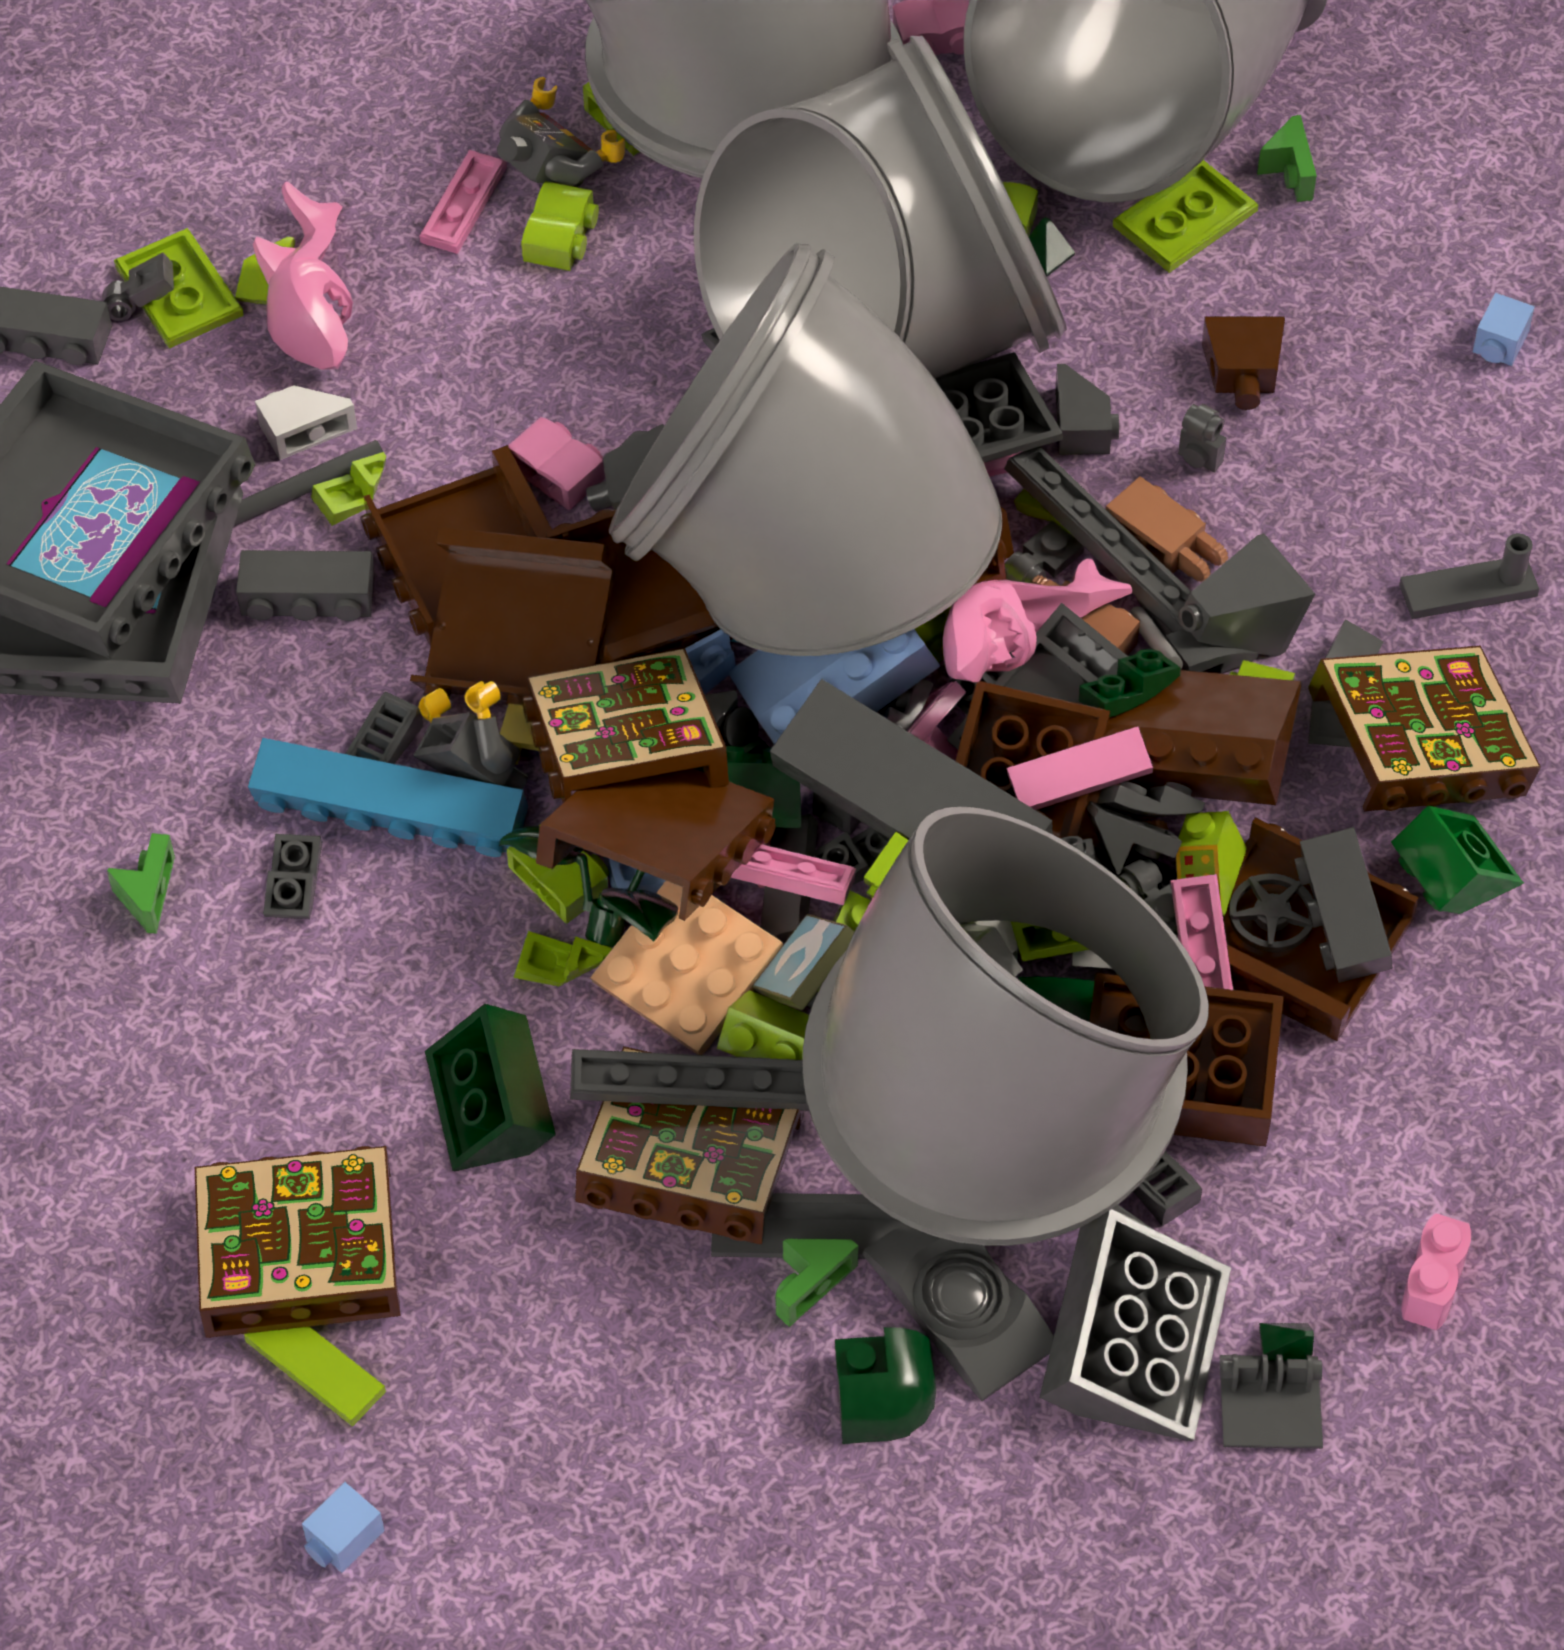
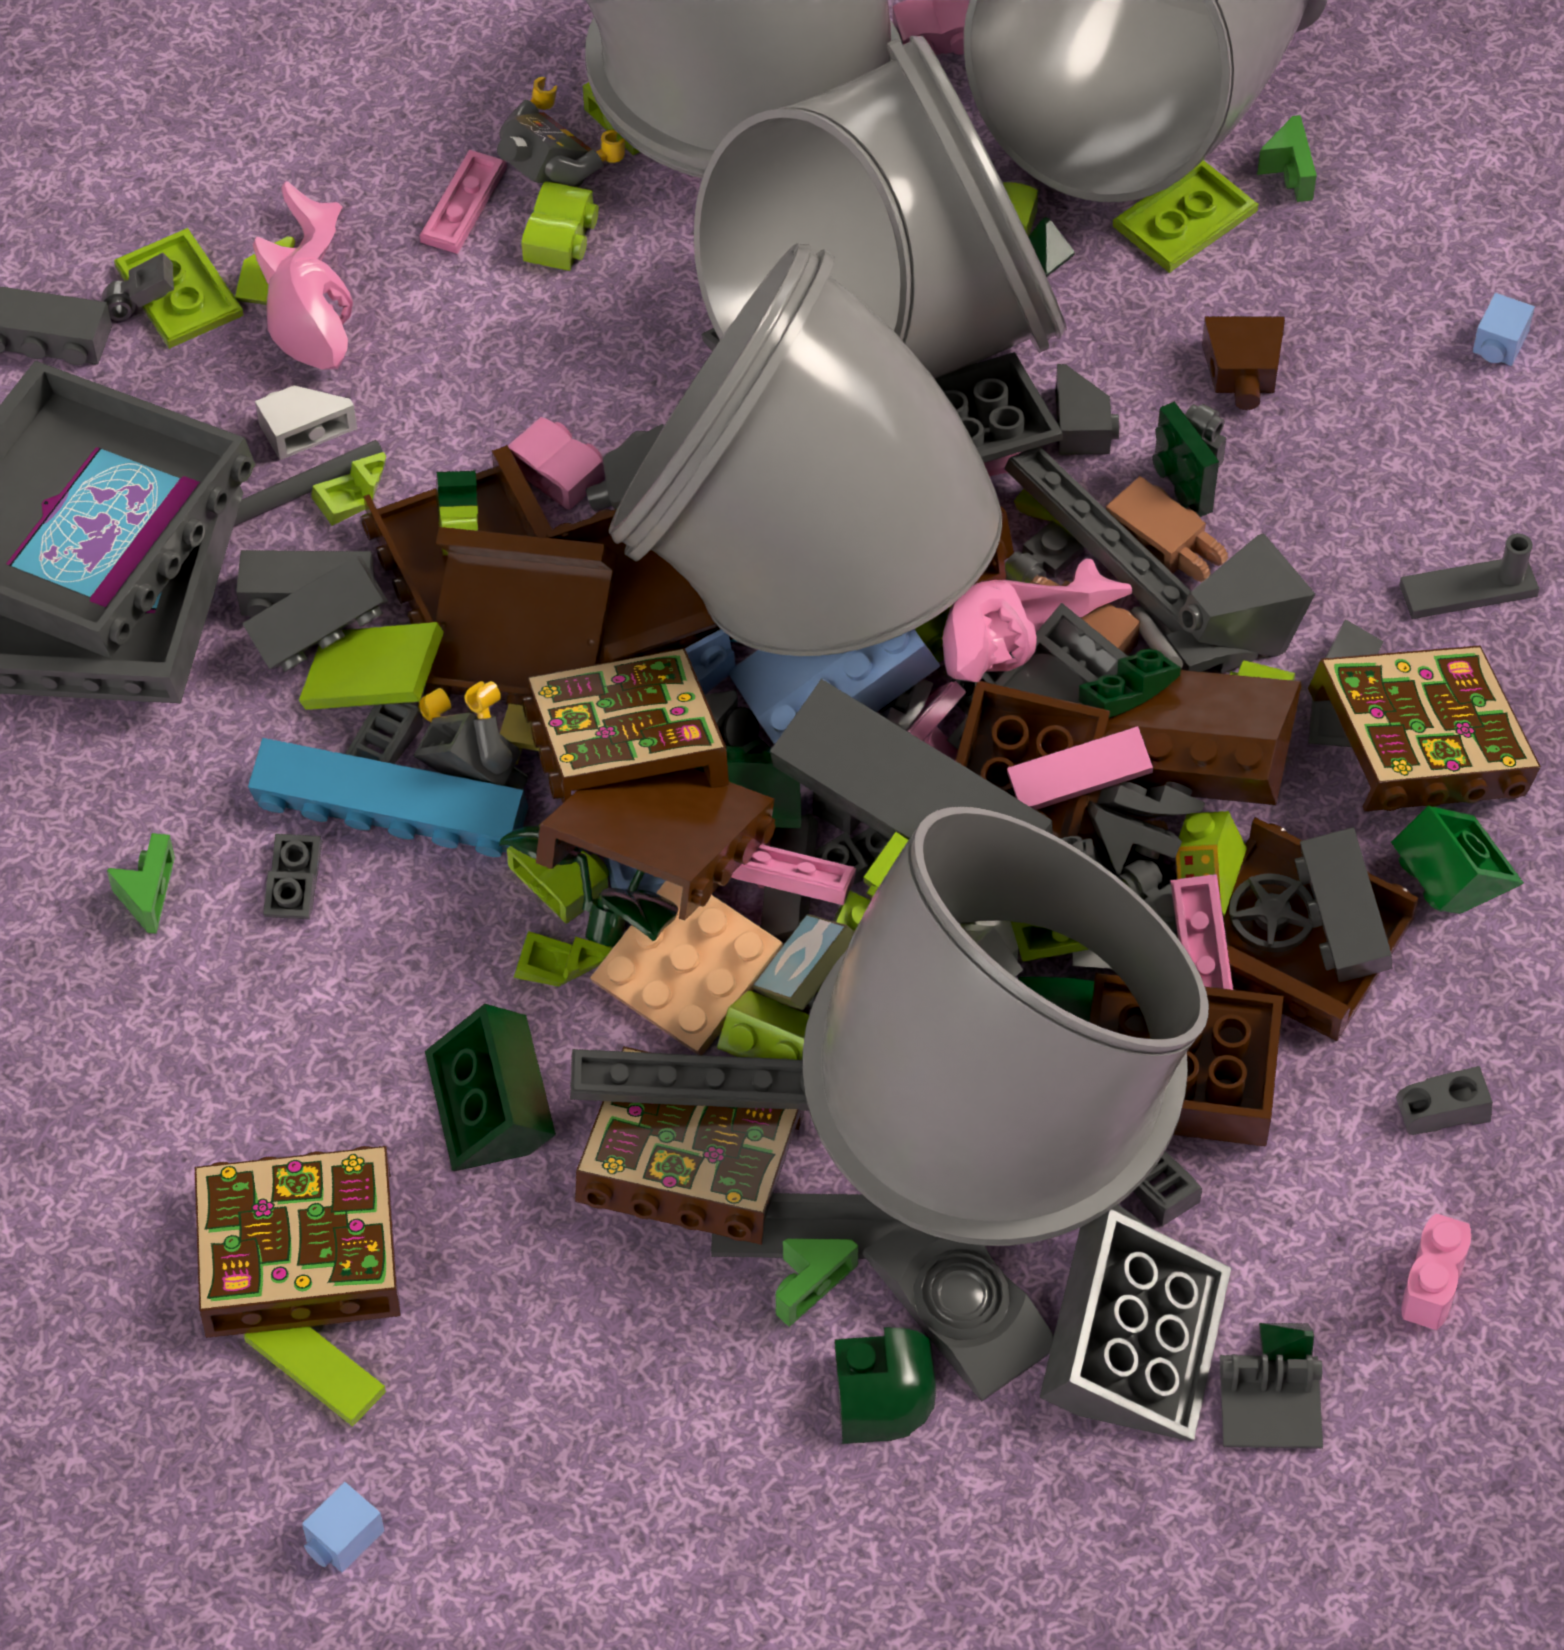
(316, 614): none -> dark grey brick
(372, 667): none -> lime tile
(457, 500): none -> dark green leg
(1185, 460): none -> dark green plate
(1445, 1101): none -> dark grey leg

